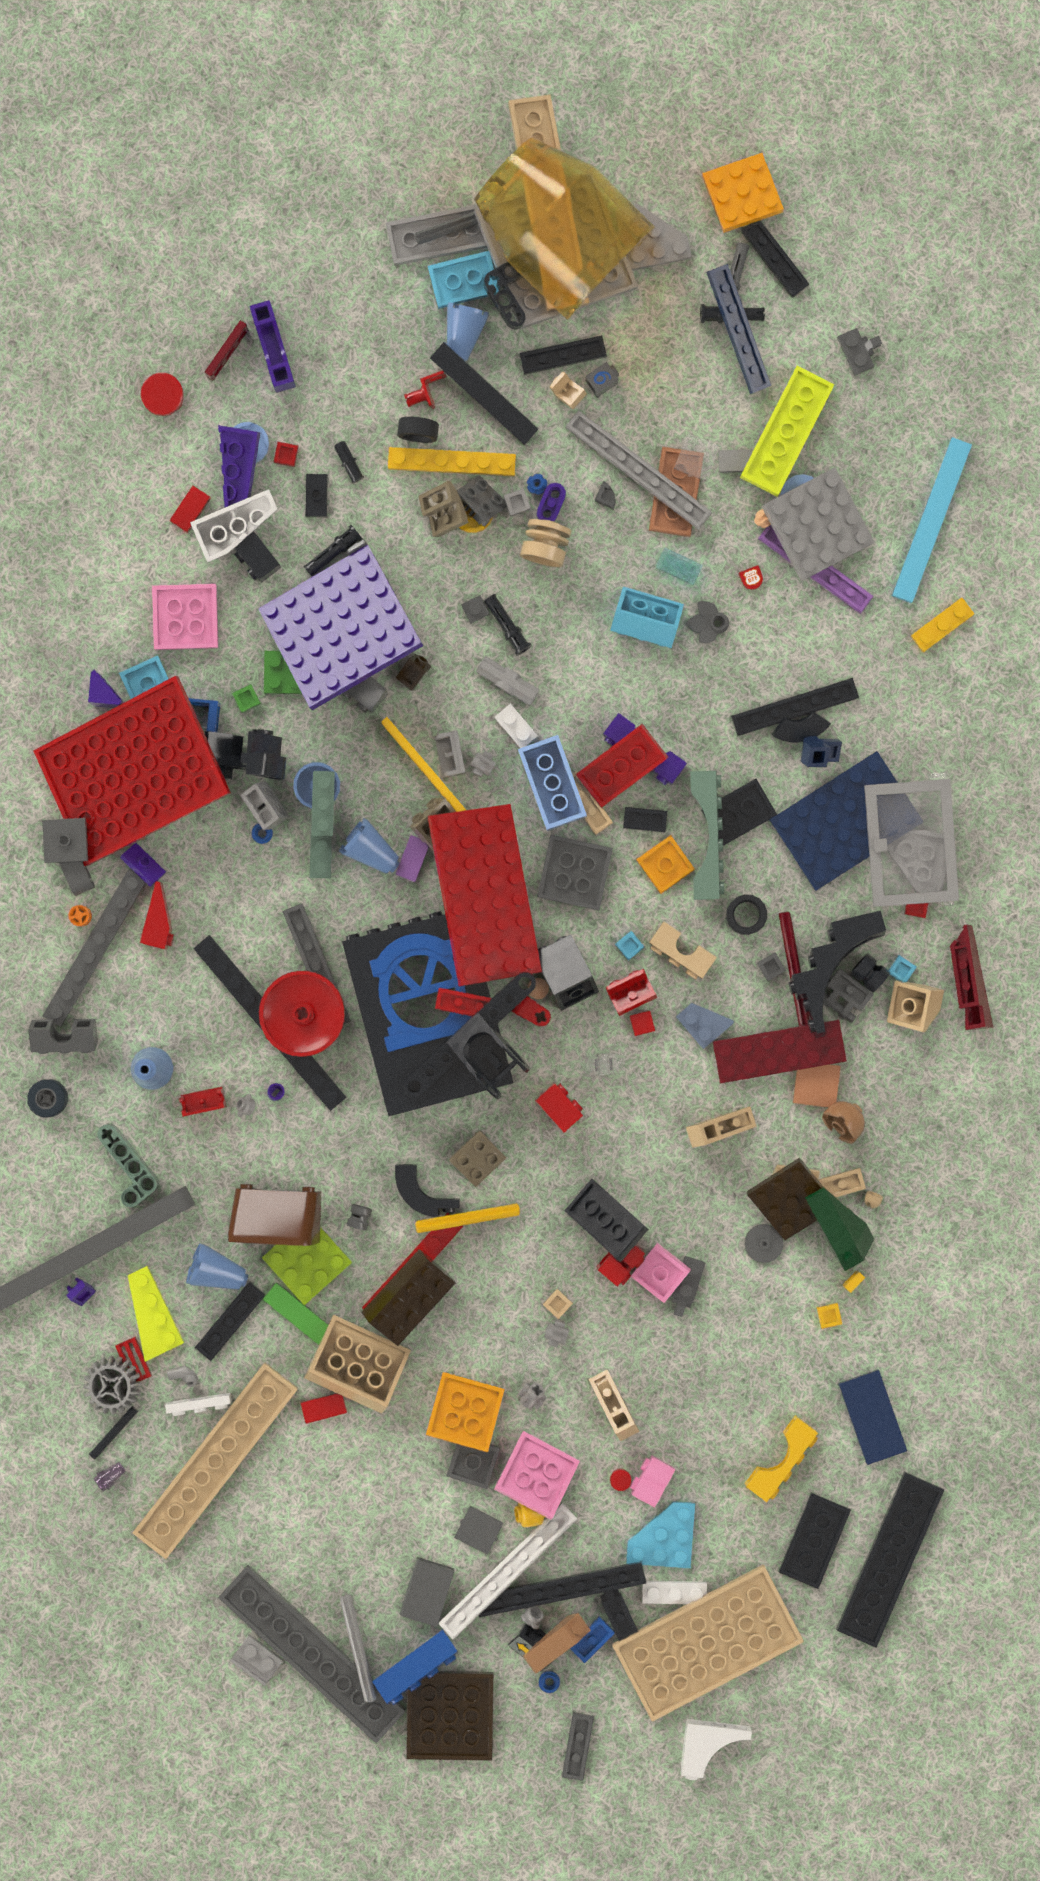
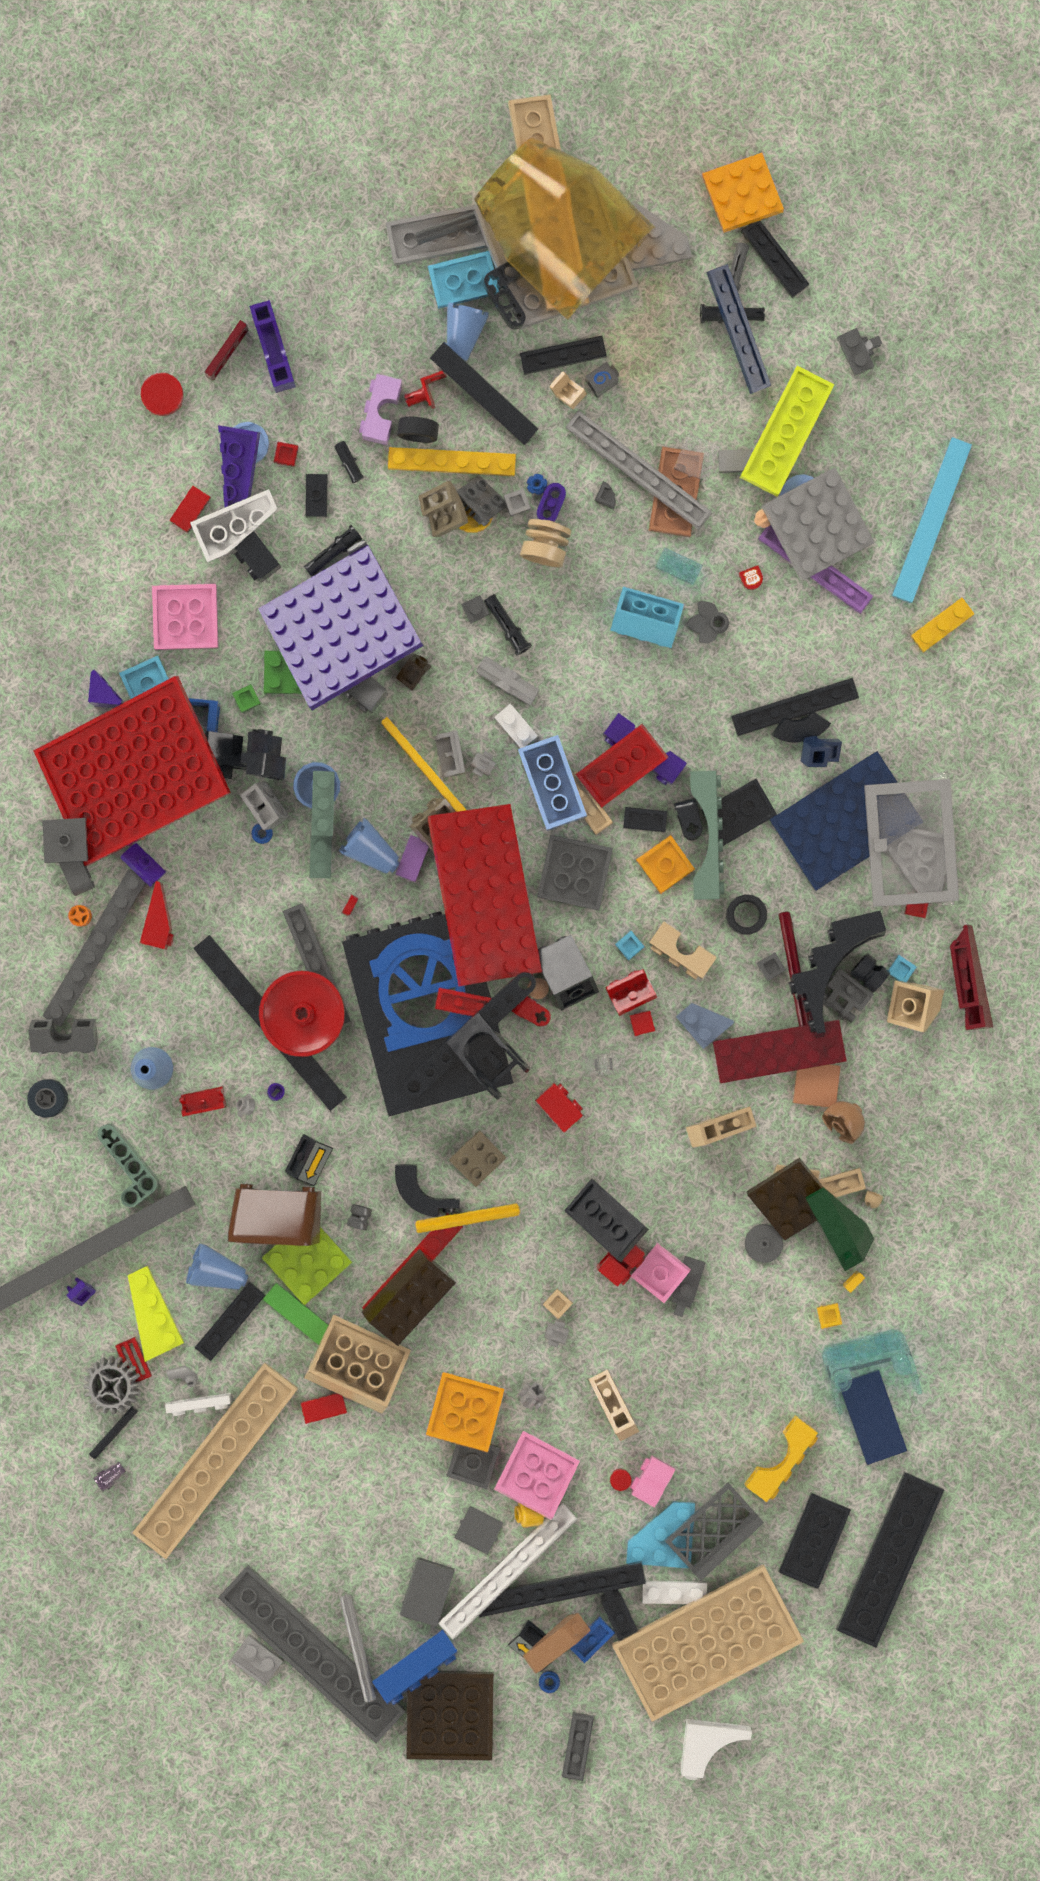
(308, 1160): none -> panel
(350, 905): none -> red tile
(384, 391): none -> lavender arch
(532, 1616): light grey plate -> none
(689, 815): none -> black piece
(727, 1544): none -> dark grey fence
(865, 1352): none -> clear light blue windscreen

